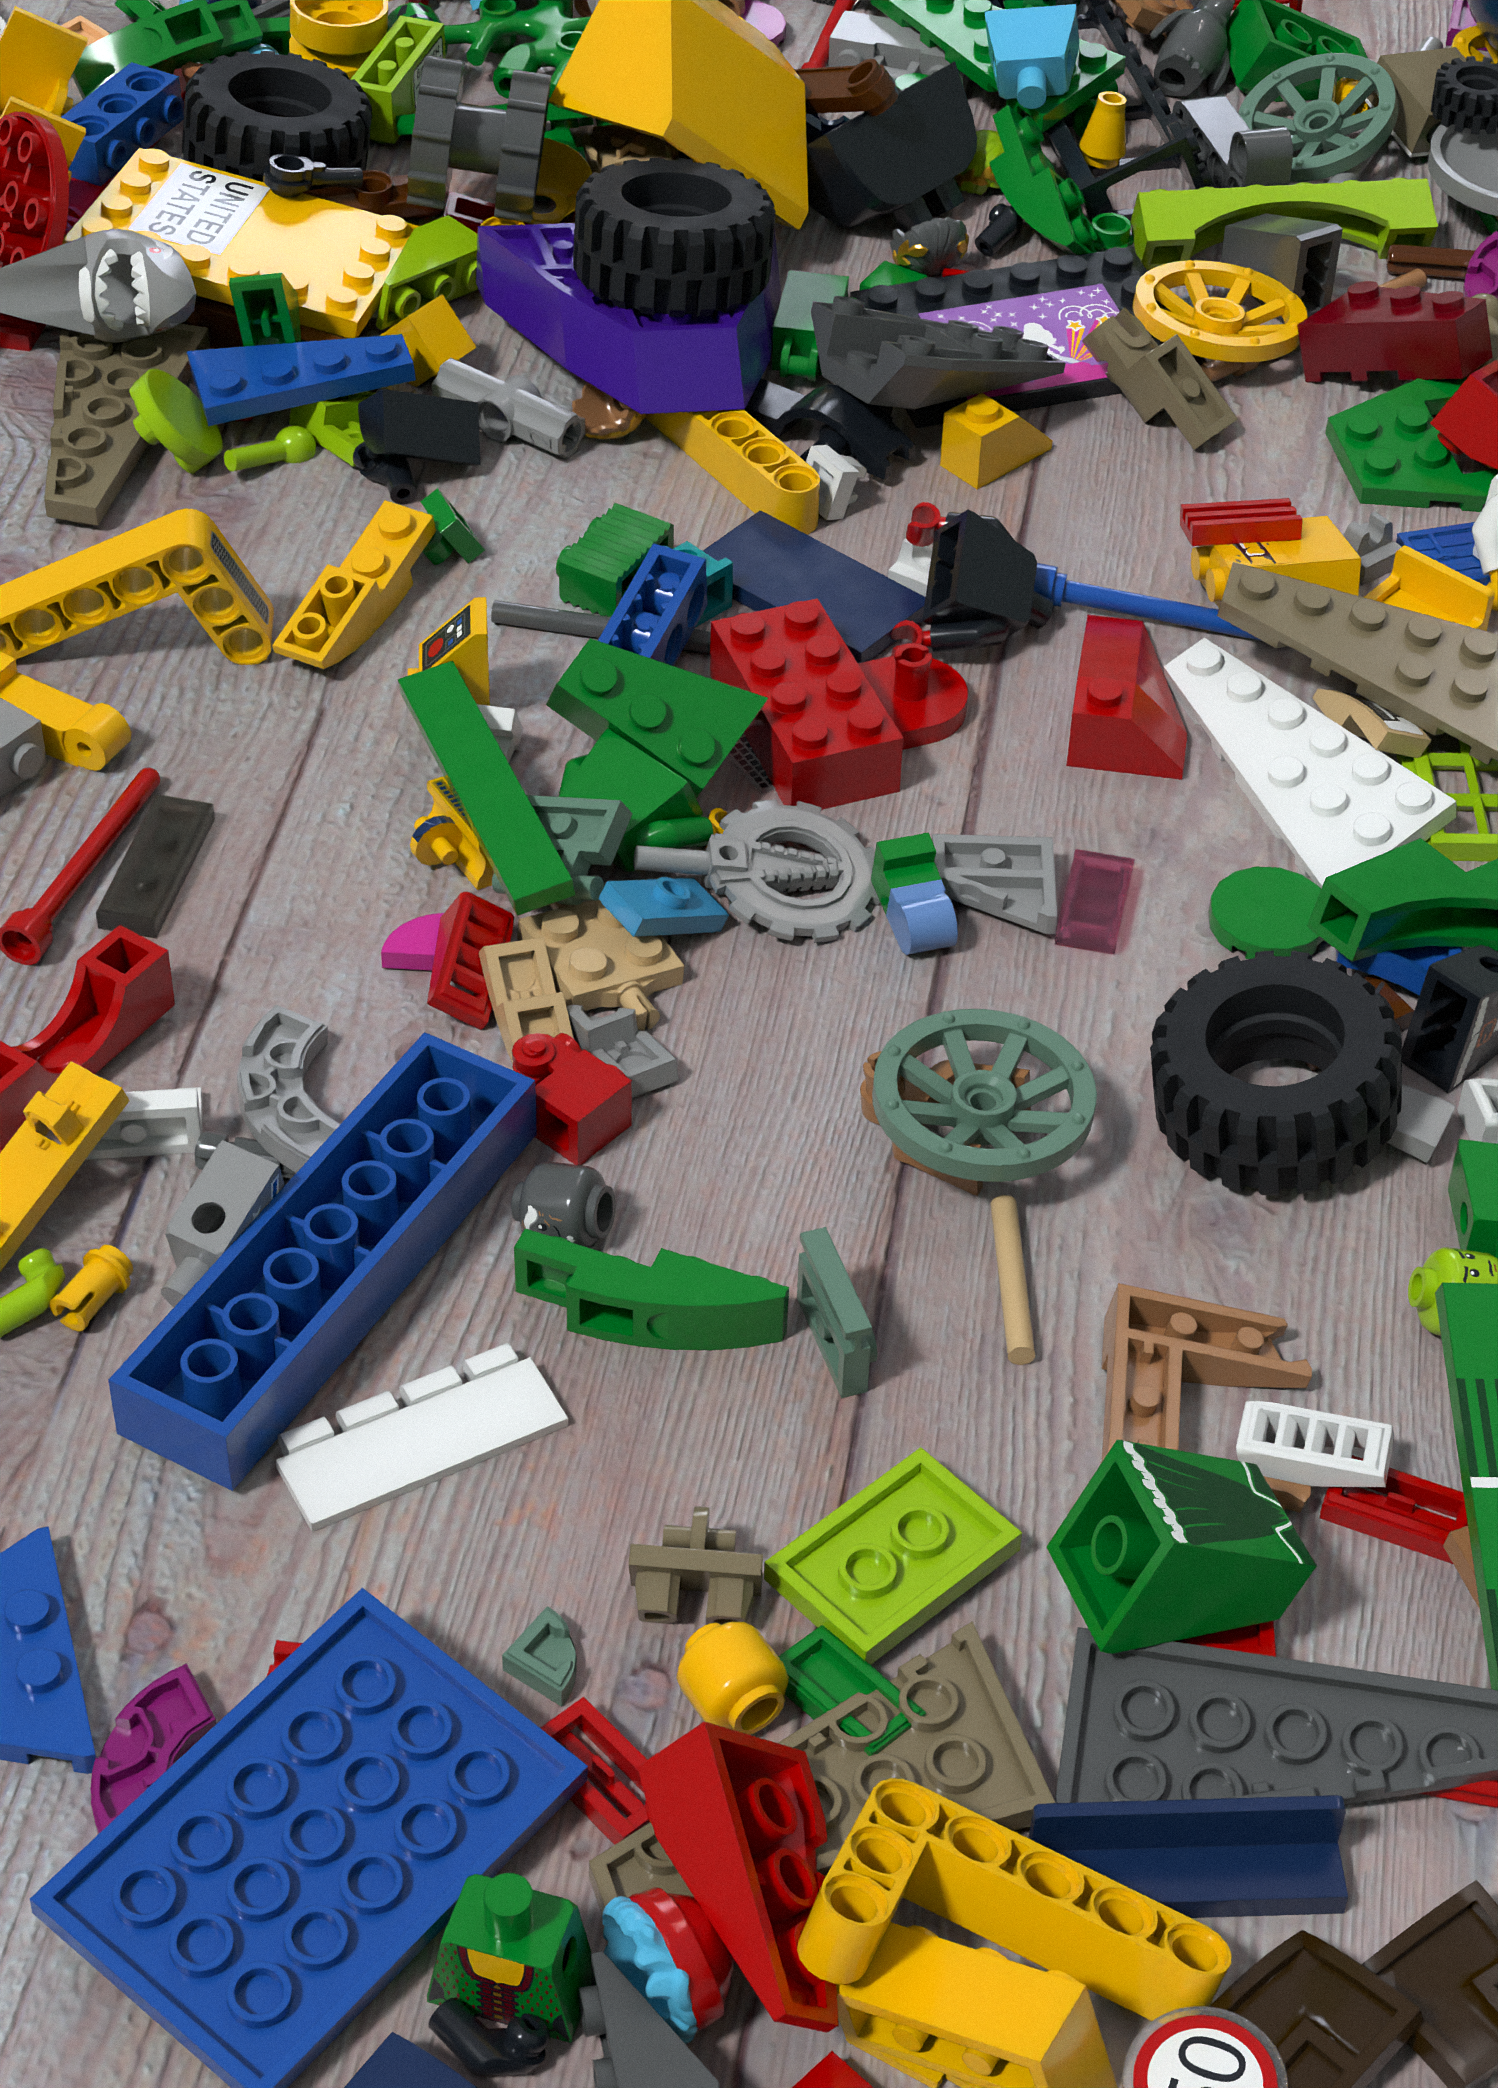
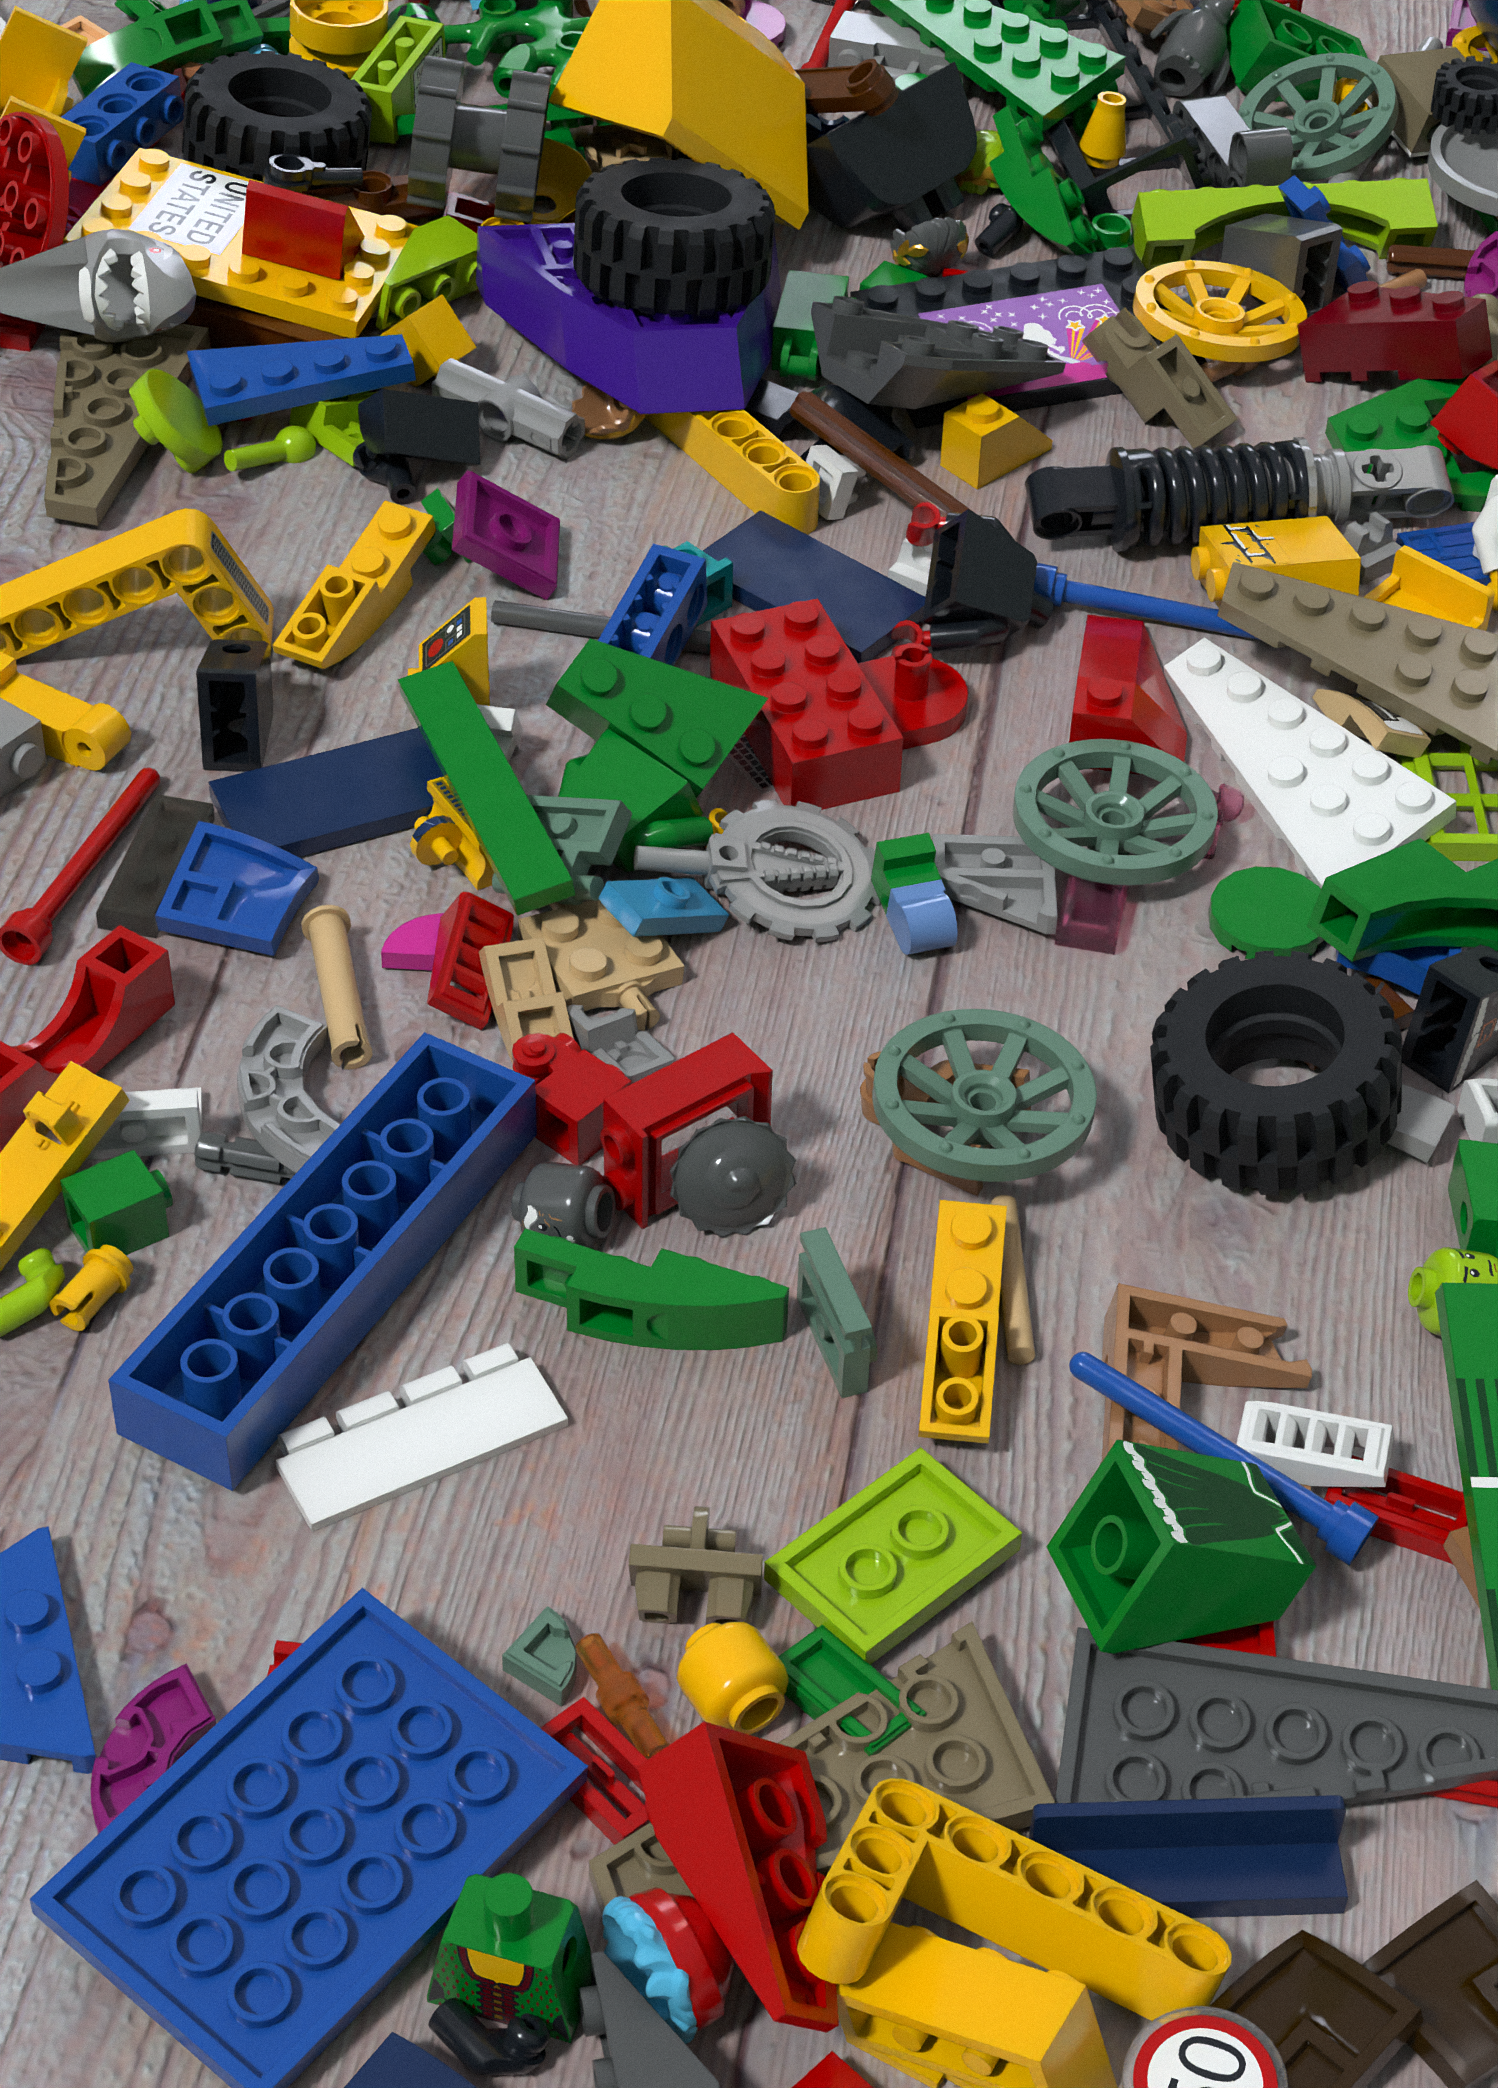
(117, 1204): none -> green brick
(216, 1211): light grey torso -> none
(232, 685): none -> black torso
(235, 890): none -> blue plate
(266, 309): green slope -> none
(299, 230): none -> red slope
(328, 930): none -> tan pin
(332, 794): none -> dark blue tile
(506, 534): none -> magenta tile
(608, 557): green brick -> none
(621, 1695): none -> clear orange bar
(663, 1110): none -> red window
(732, 1176): none -> dark grey piece
(871, 454): none -> reddish brown axle
(963, 1322): none -> yellow slope
(1033, 51): medium azure torso -> none
(1112, 820): none -> sand green wheel
(1208, 486): none -> black piece
(1229, 804): none -> clear pink hand
(1240, 522): red tile -> none
(1313, 205): none -> blue plate
(1338, 1525): none -> blue piece

